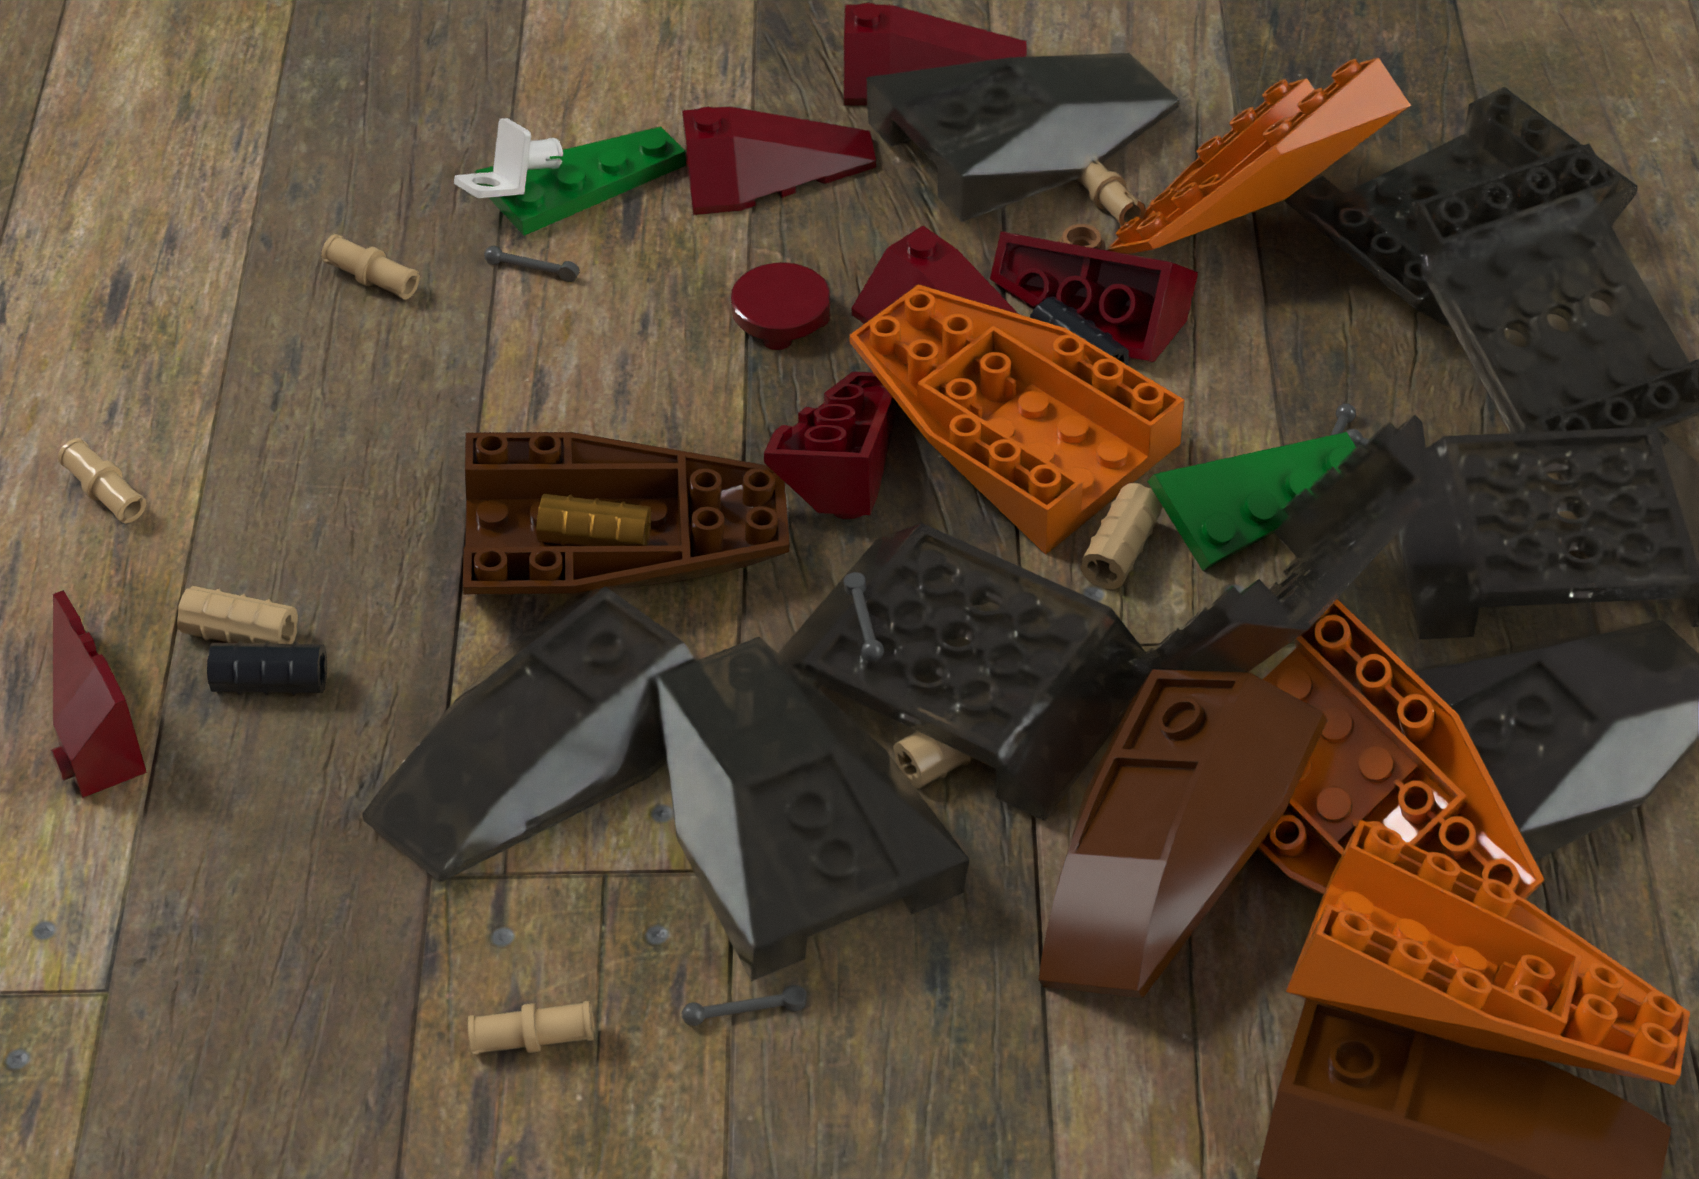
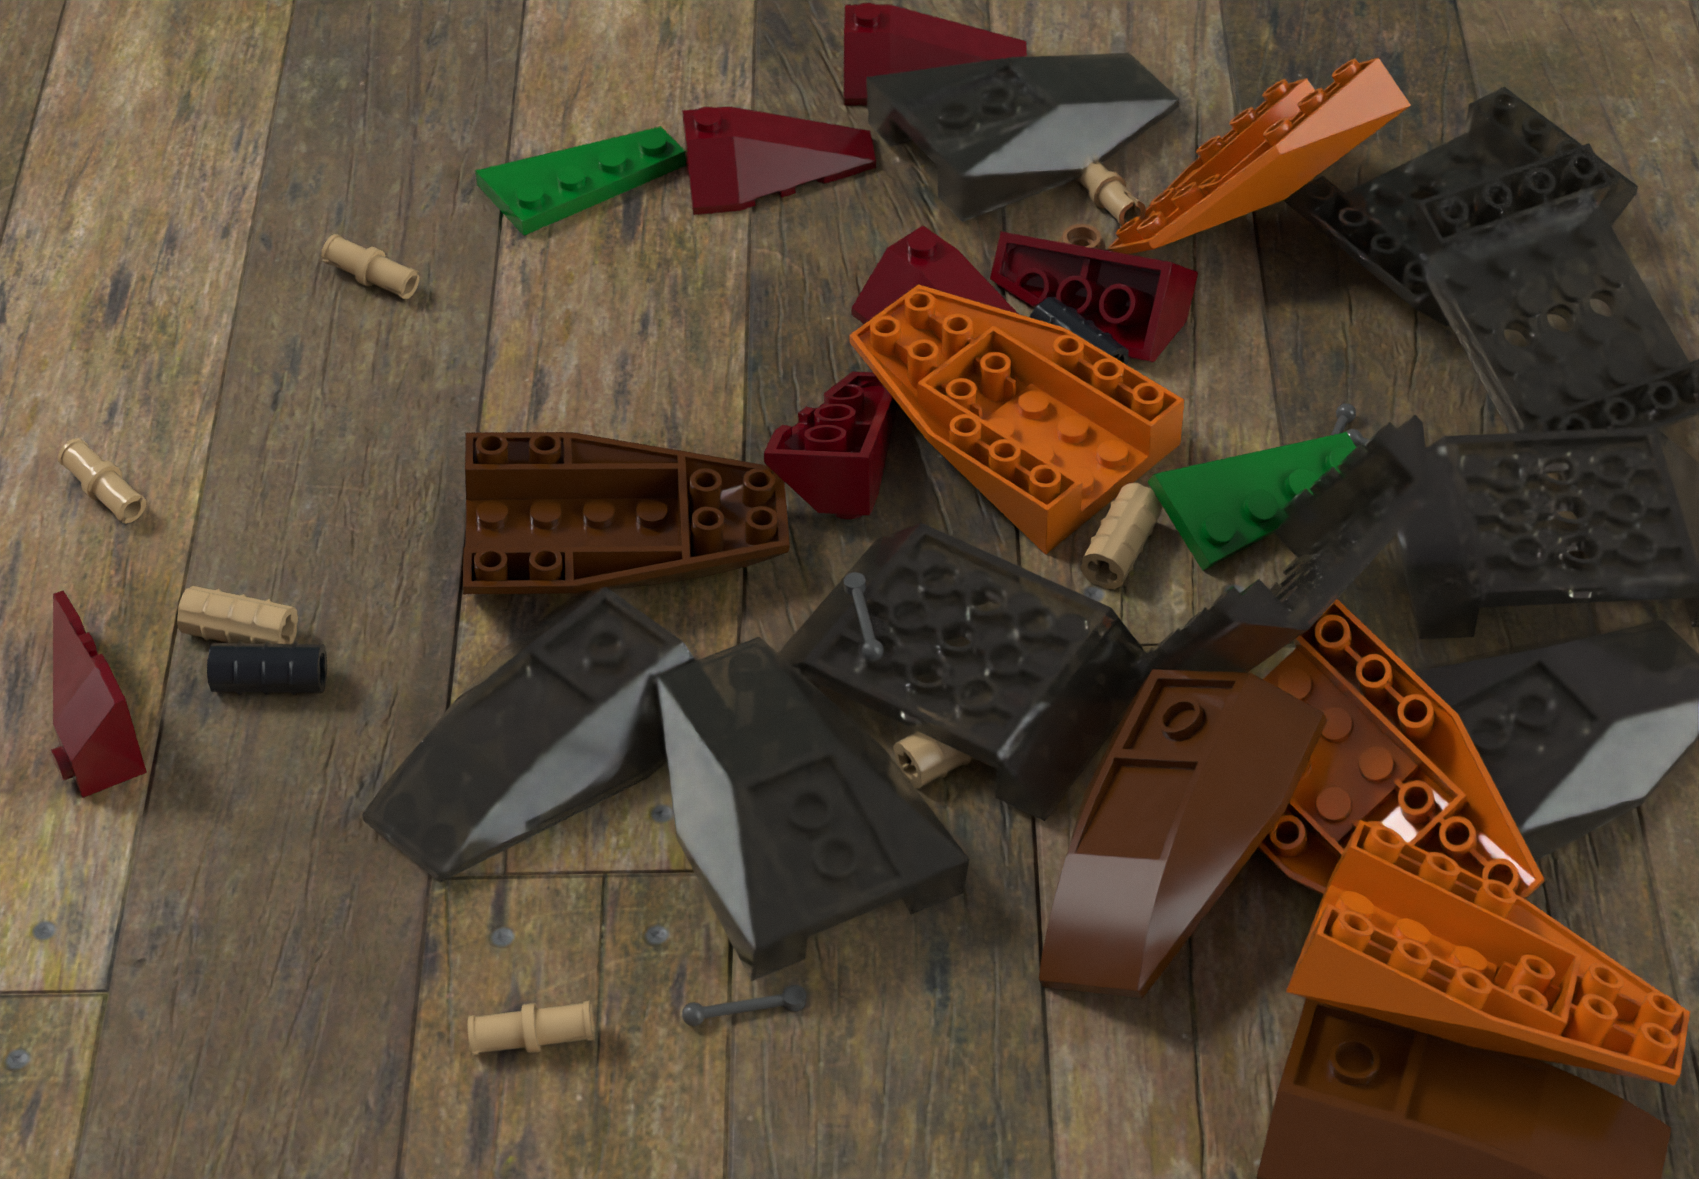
(513, 157): white bracket -> none
(567, 271): dark grey hinge -> none
(592, 522): pearl gold axle -> none
(780, 303): dark red tile -> none

